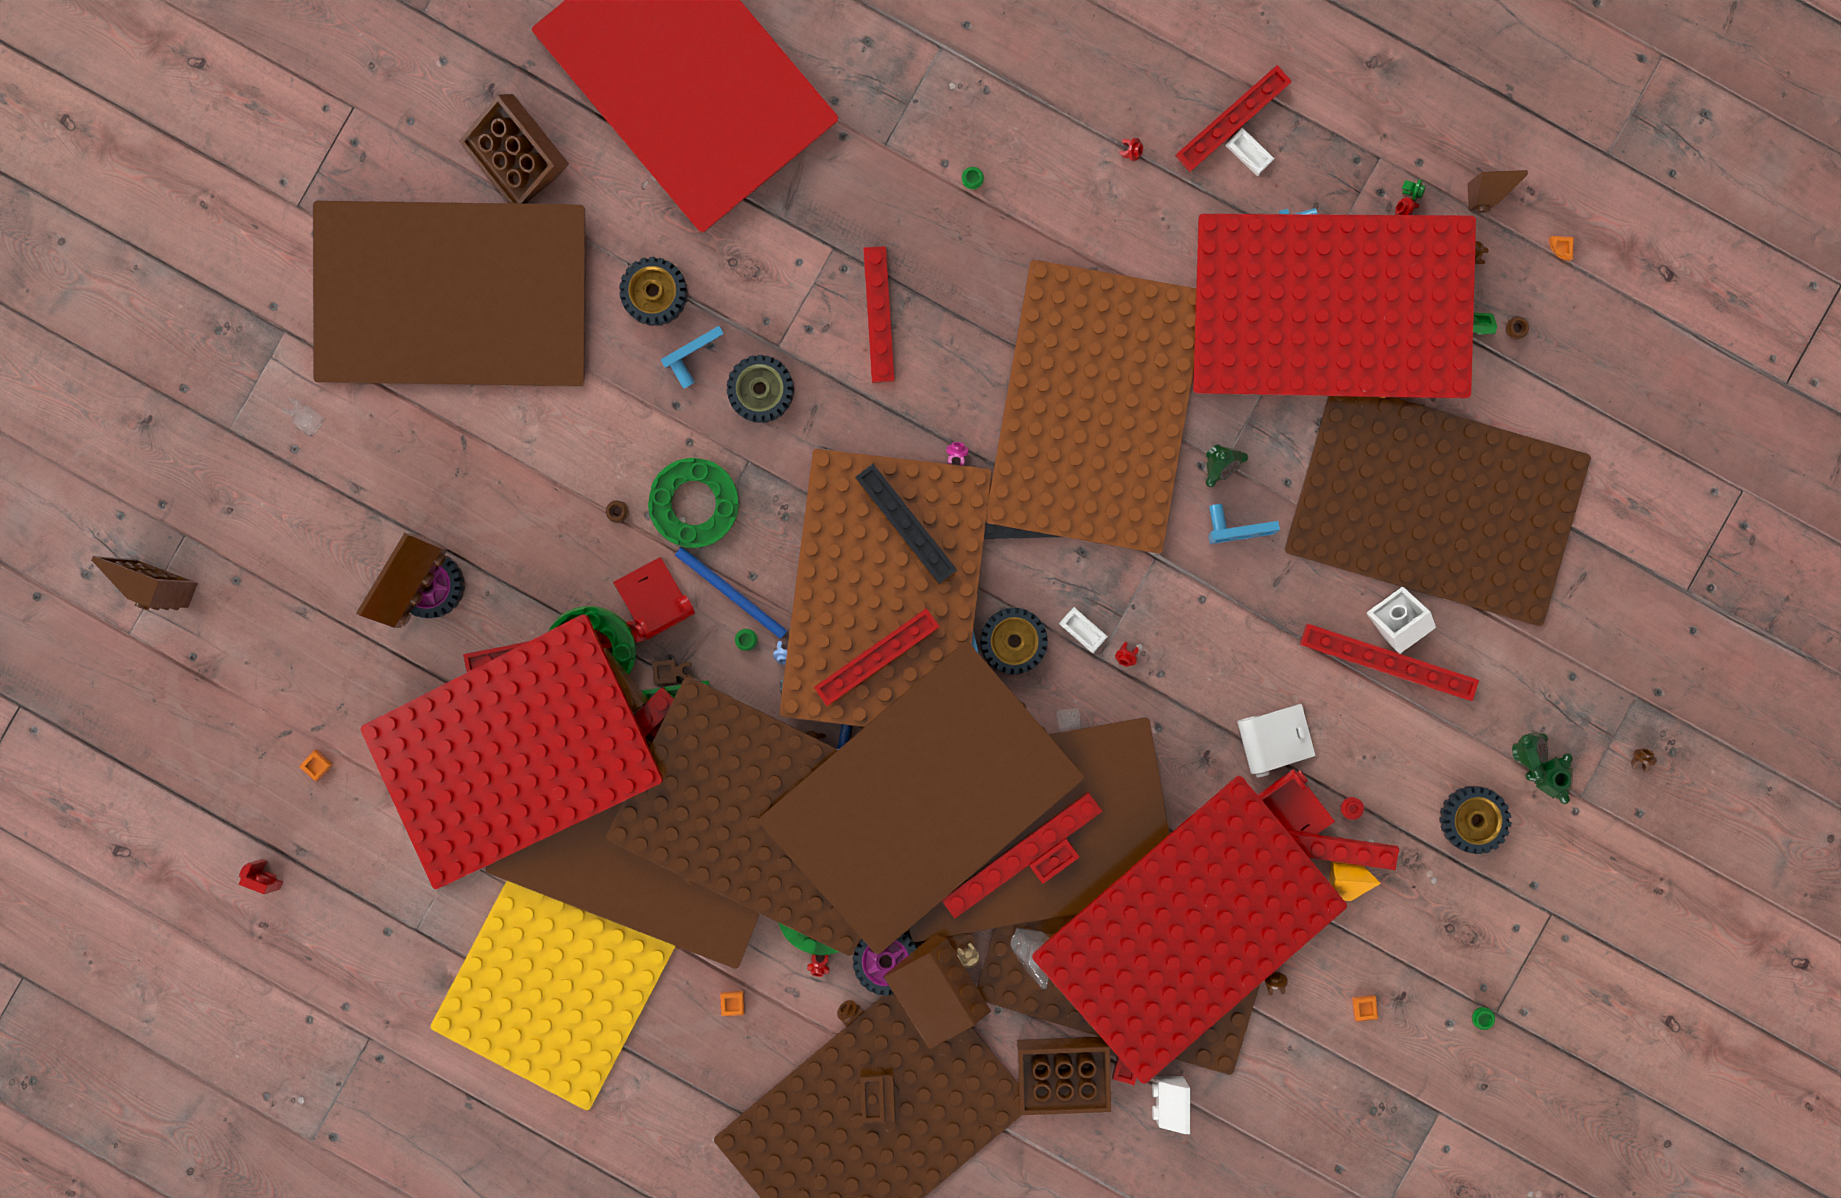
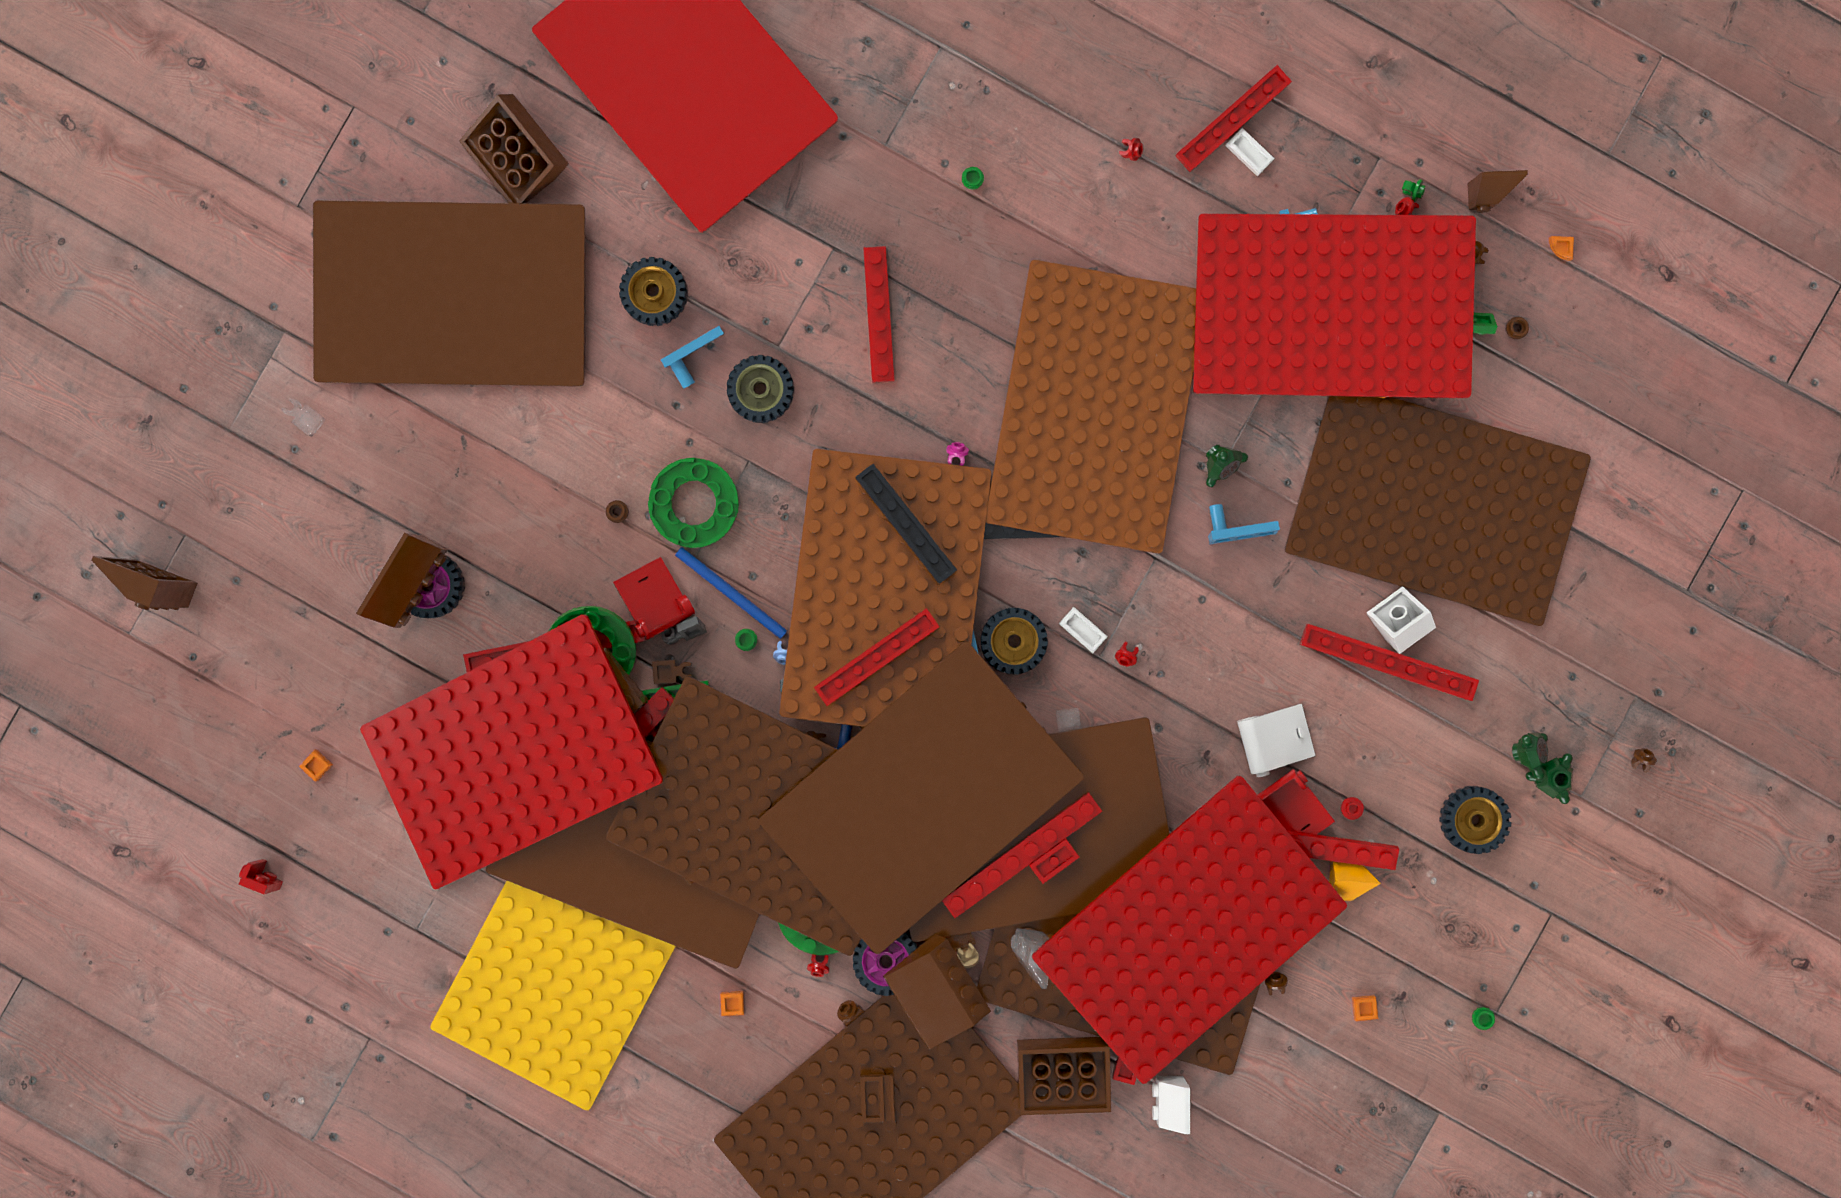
(688, 629): none -> dark grey plate

